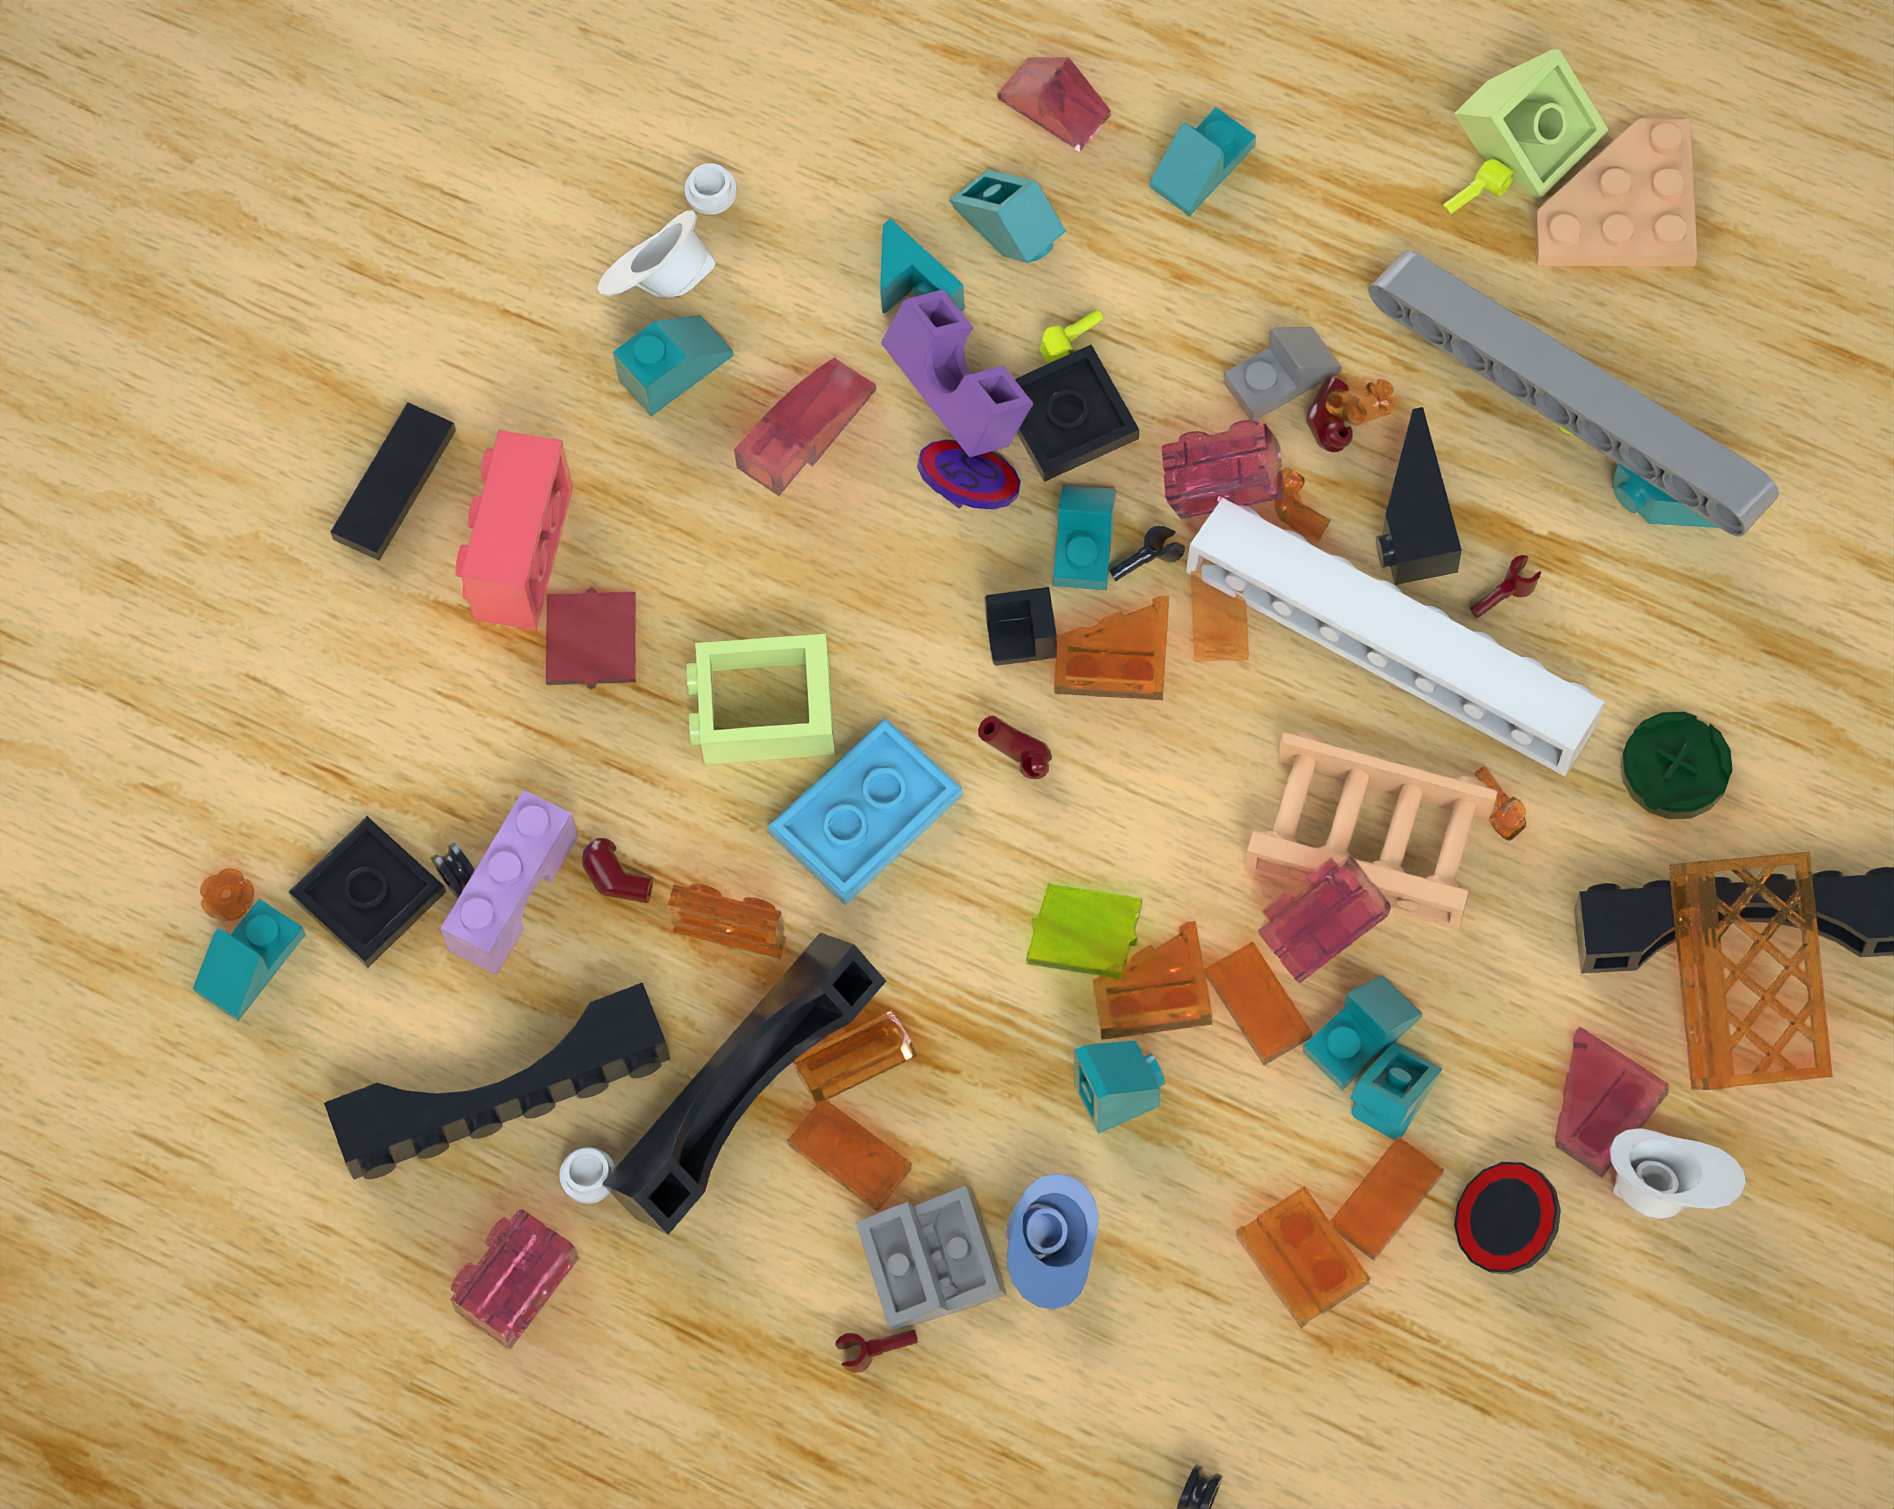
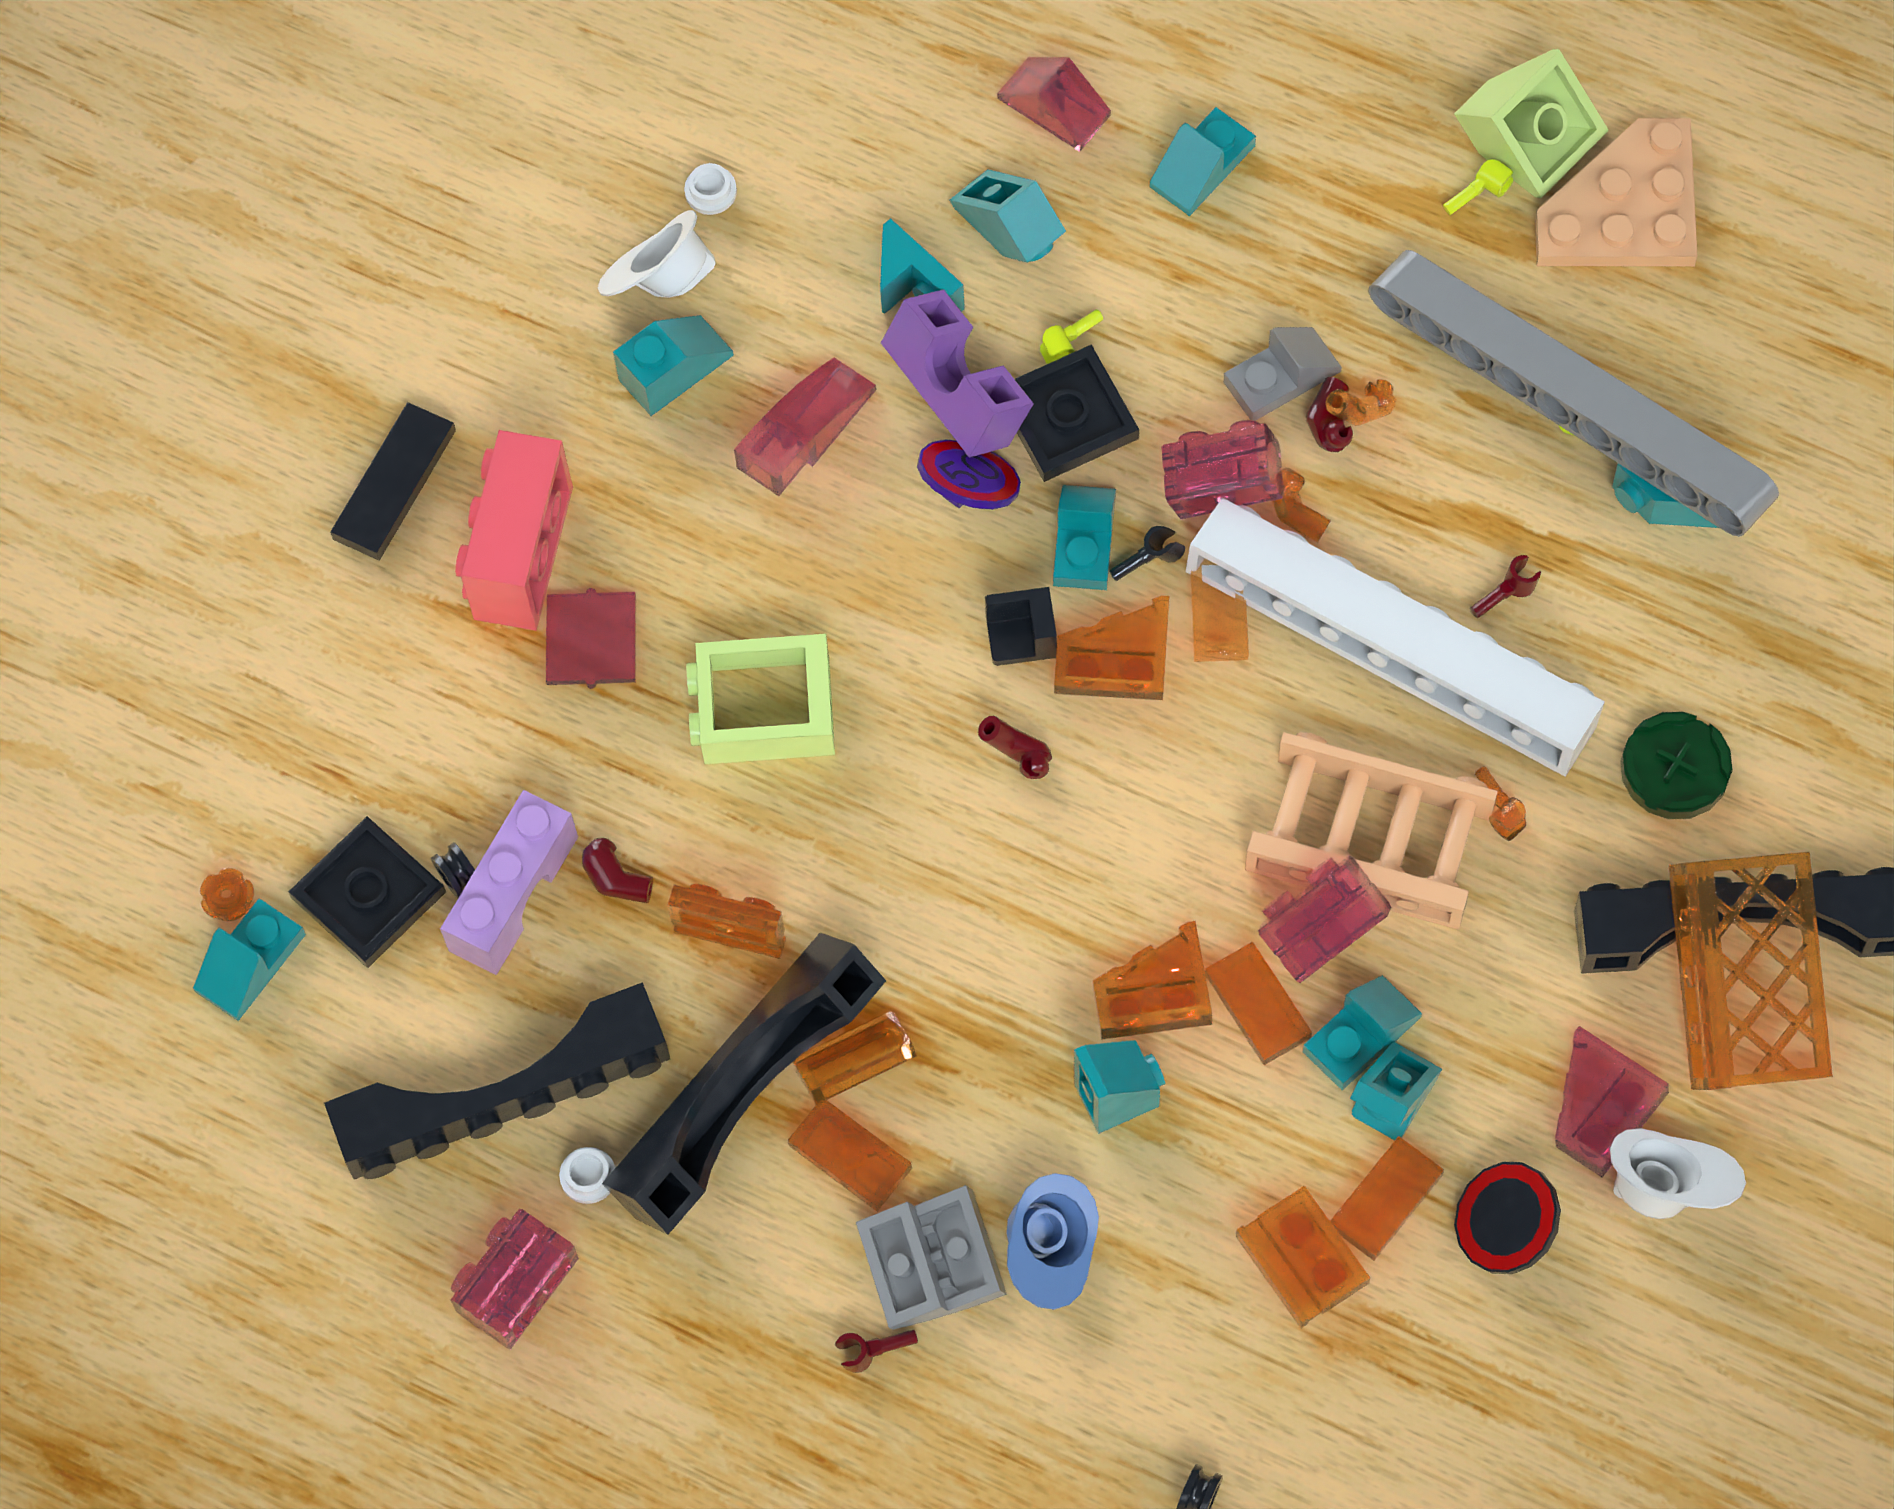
(865, 811): medium azure tile -> none
(1084, 931): clear neon green piece -> none
(1418, 523): black slope -> none

